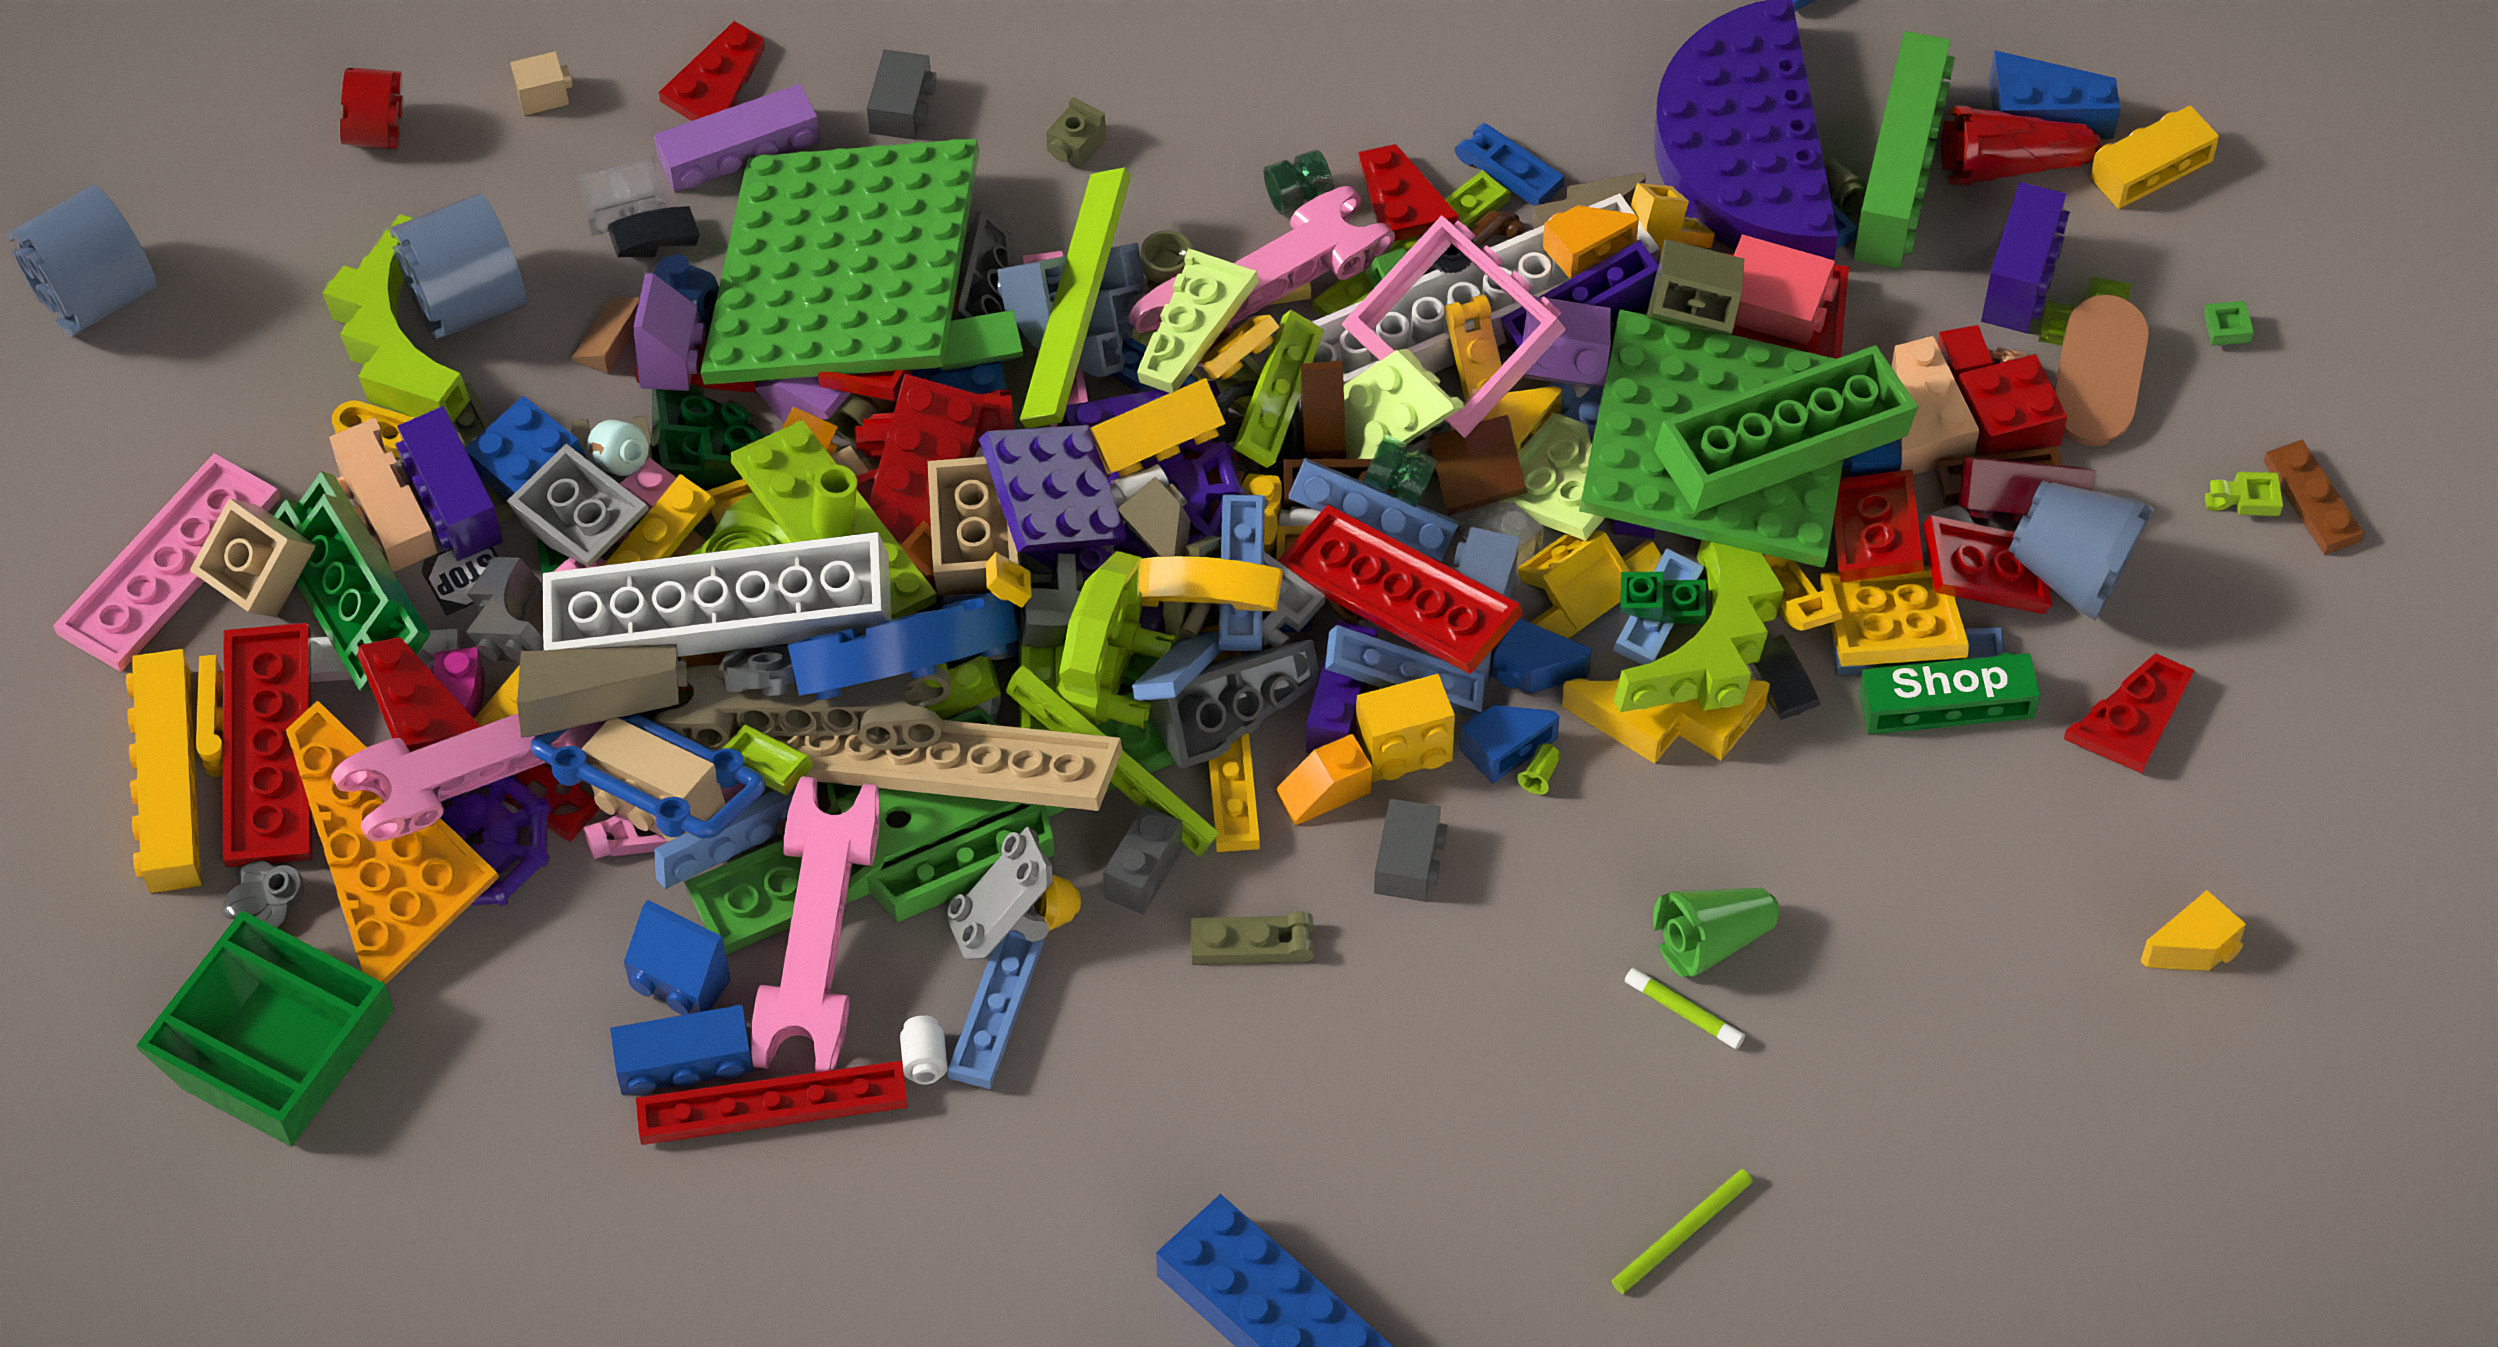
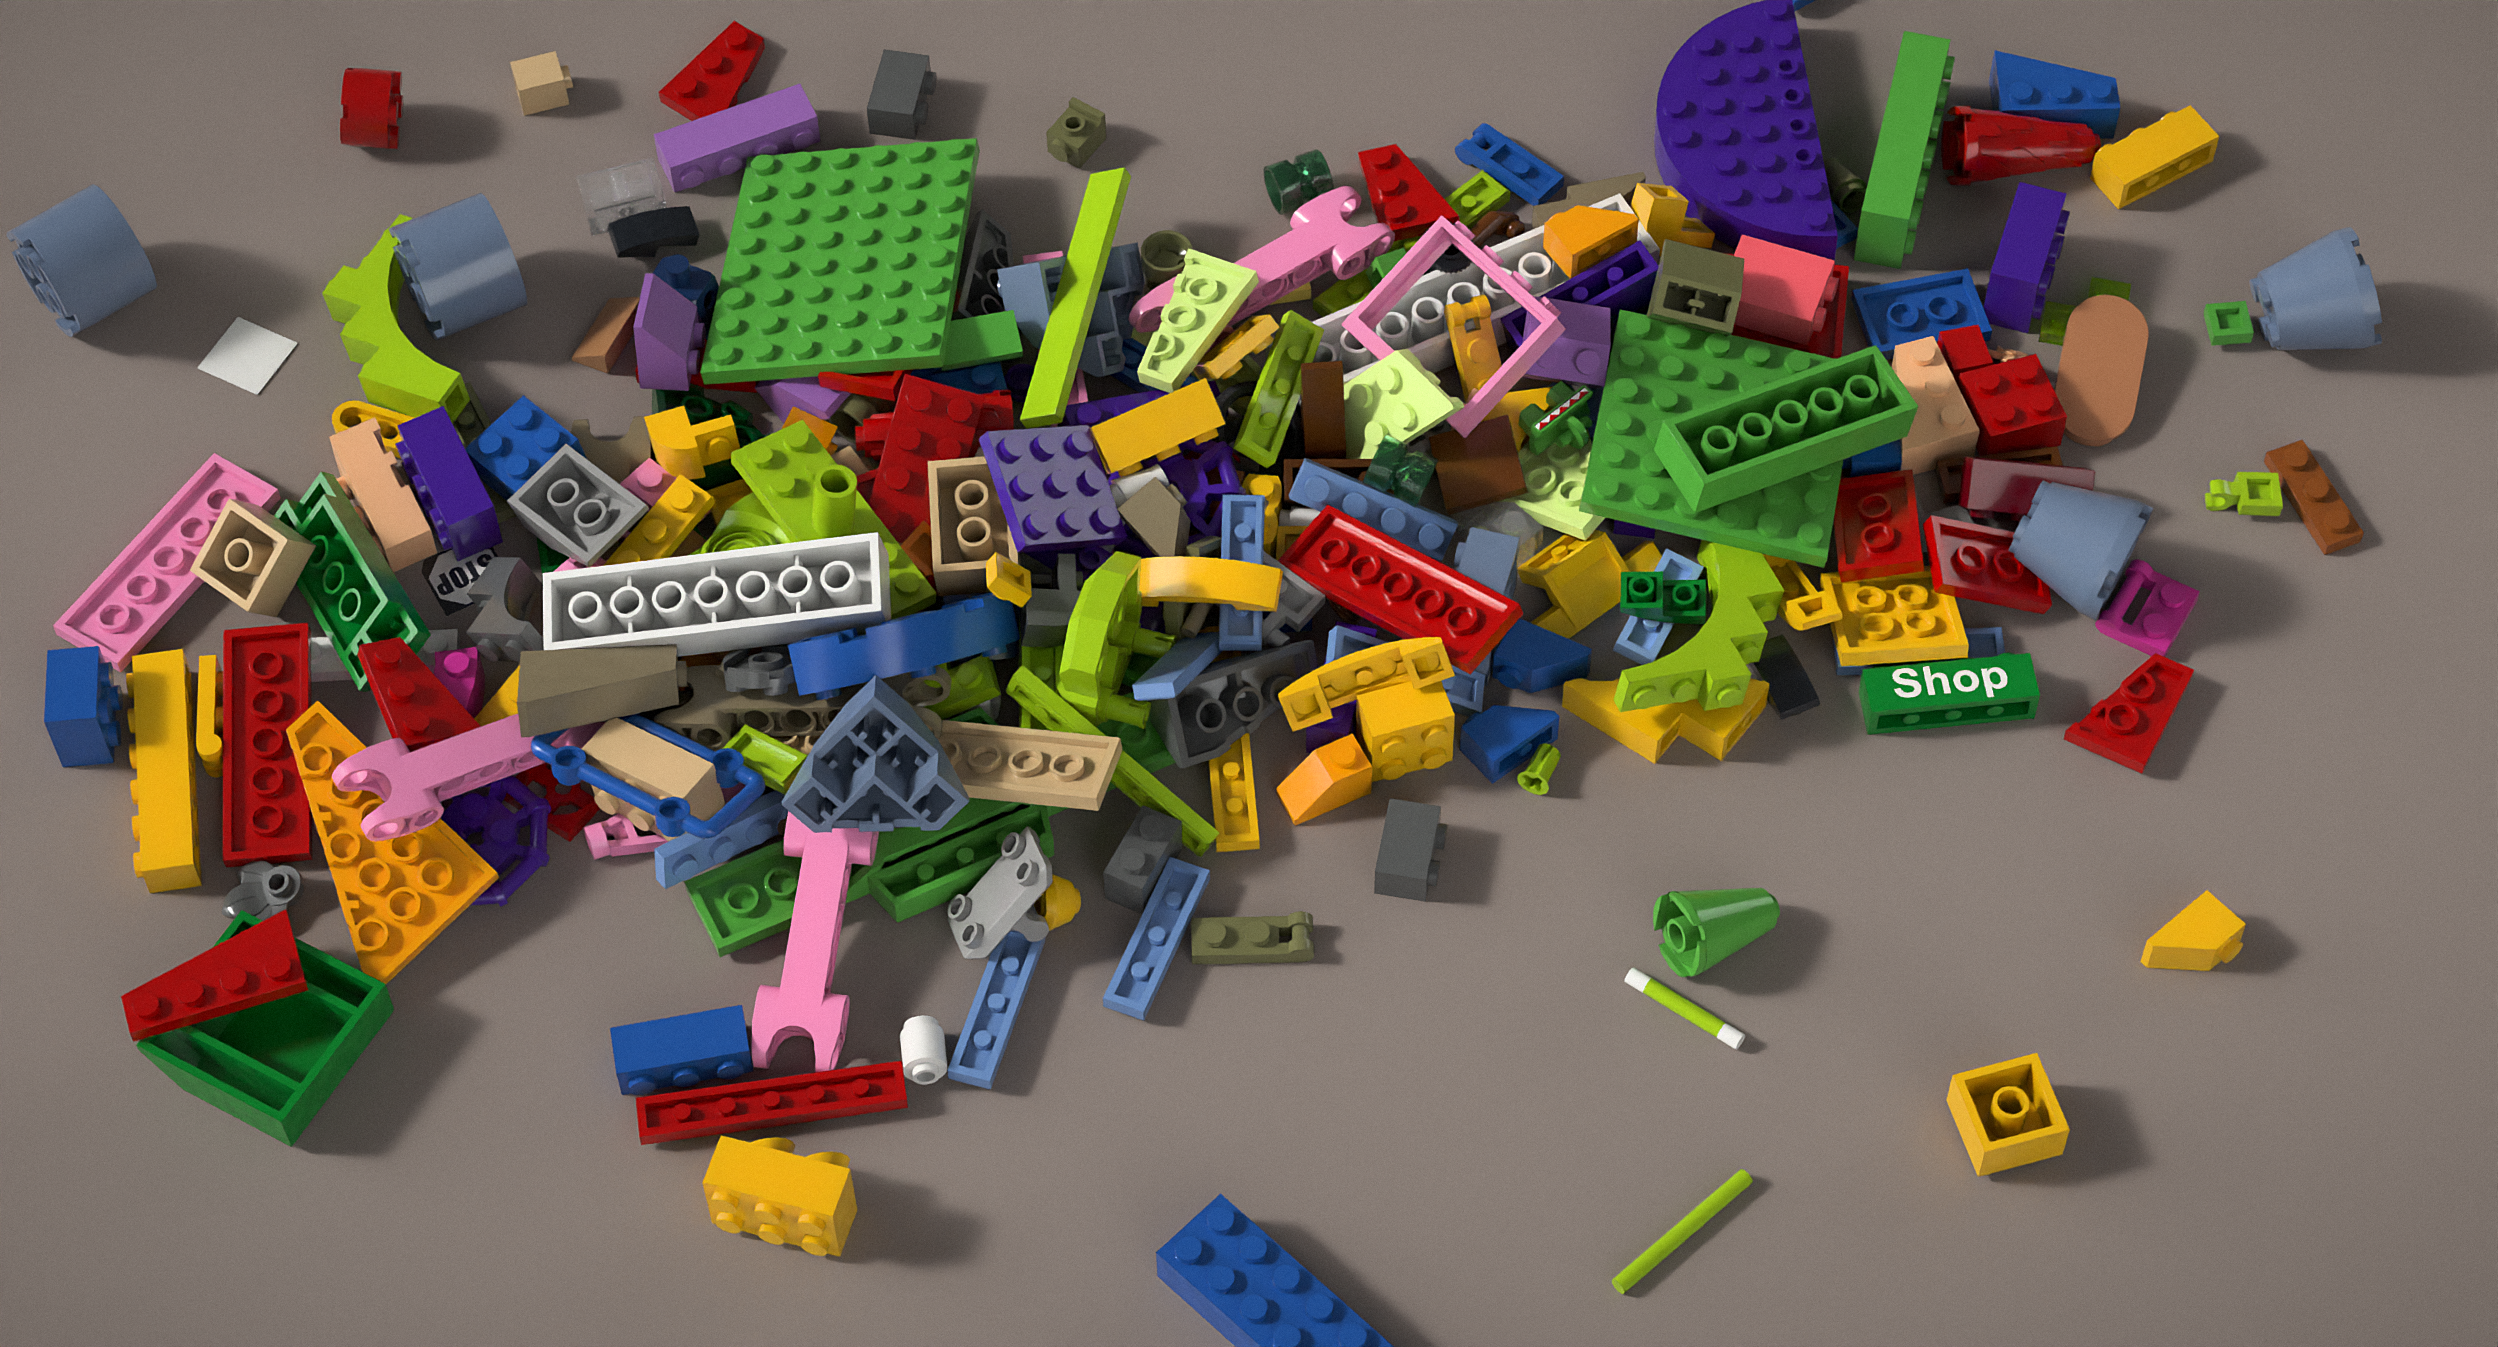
(82, 706): none -> blue brick
(230, 977): none -> red wing
(247, 355): none -> white sticker
(617, 447): light aqua head -> none
(676, 960): blue slope -> none
(688, 448): none -> yellow brick
(781, 1194): none -> yellow piece
(876, 770): none -> sand blue brick
(1018, 381): none -> dark purple plate
(1156, 938): none -> medium blue plate
(1367, 670): none -> yellow slope
(1563, 424): none -> bright green hips
(1918, 309): none -> blue plate
(2007, 1114): none -> yellow brick
(2160, 615): none -> dark pink plate
(2319, 297): none -> sand blue cone

